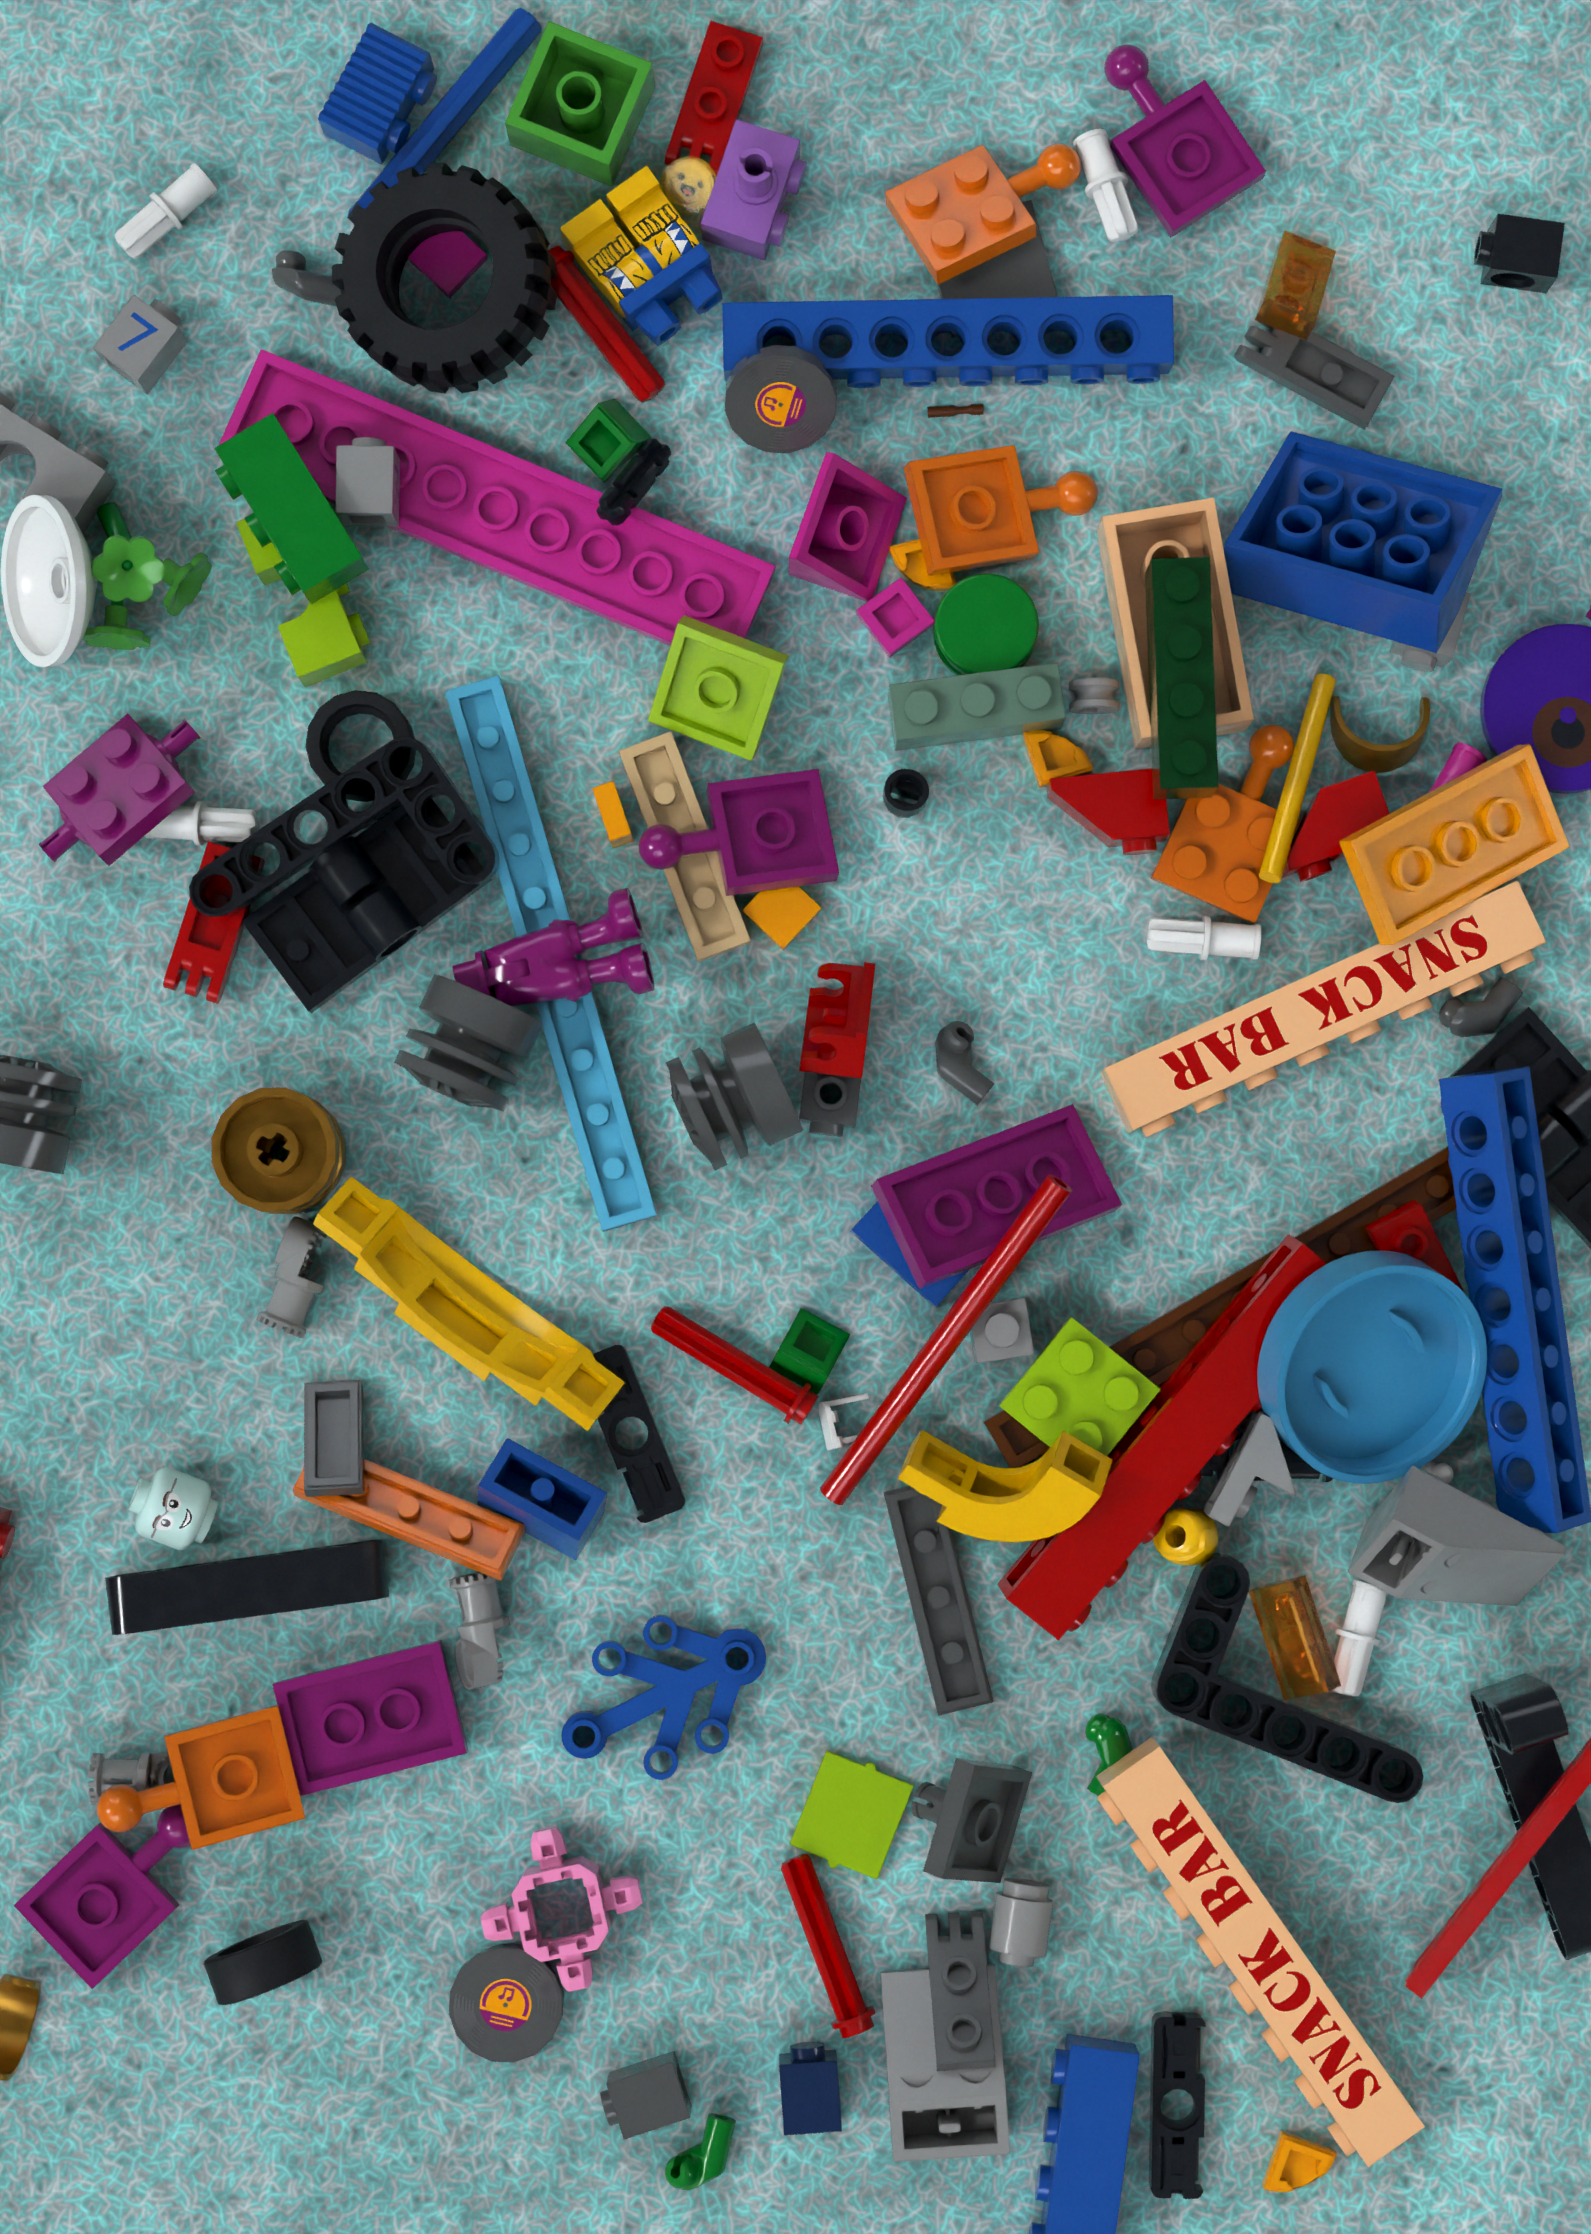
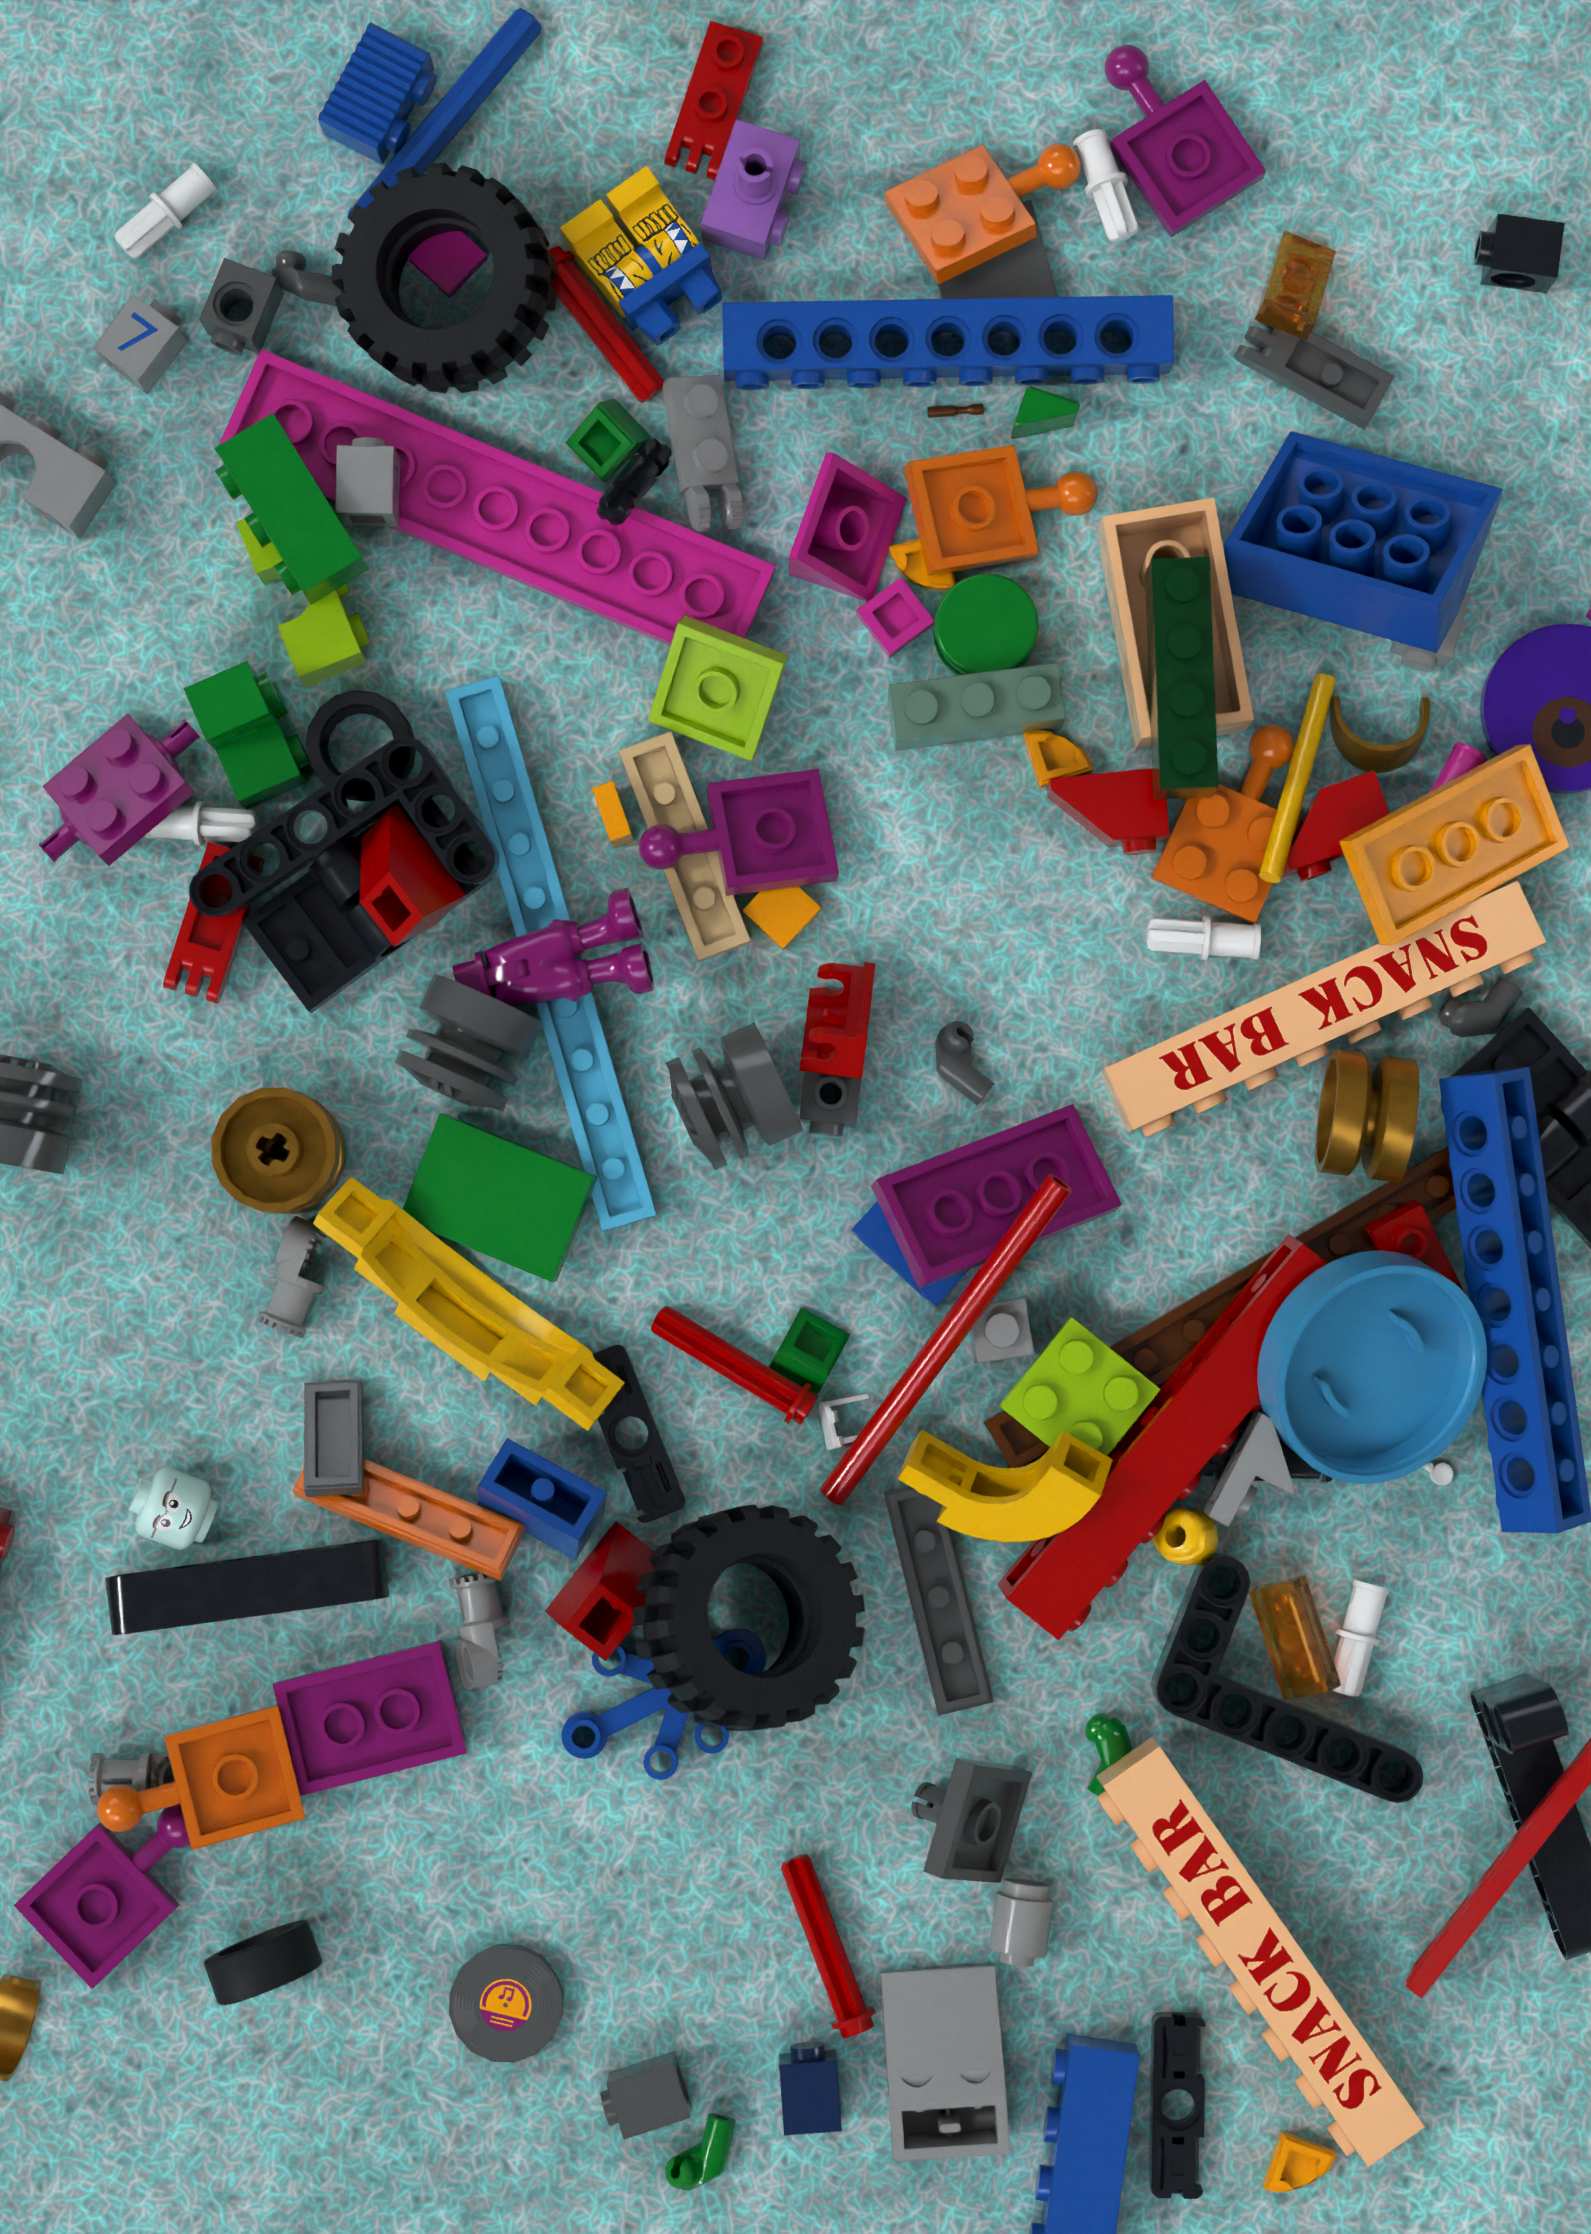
(46, 580): white dish -> none
(130, 570): bright green plant -> none
(234, 285): none -> dark grey brick
(244, 727): none -> green brick
(403, 879): none -> red slope
(499, 1197): none -> green tile
(580, 103): bright green brick -> none
(602, 1592): none -> red slope
(620, 1895): bright pink piece -> none
(688, 184): clear yellow tile -> none
(703, 449): none -> light grey hinge
(780, 399): dark grey tile -> none
(817, 1604): none -> black tyre
(851, 1814): lime piece -> none
(909, 785): black hinge -> none
(960, 1994): dark grey hinge -> none
(1043, 413): none -> green slope
(1094, 696): light grey bush -> none
(1367, 1116): none -> pearl gold wheel
(1450, 1547): light grey slope -> none

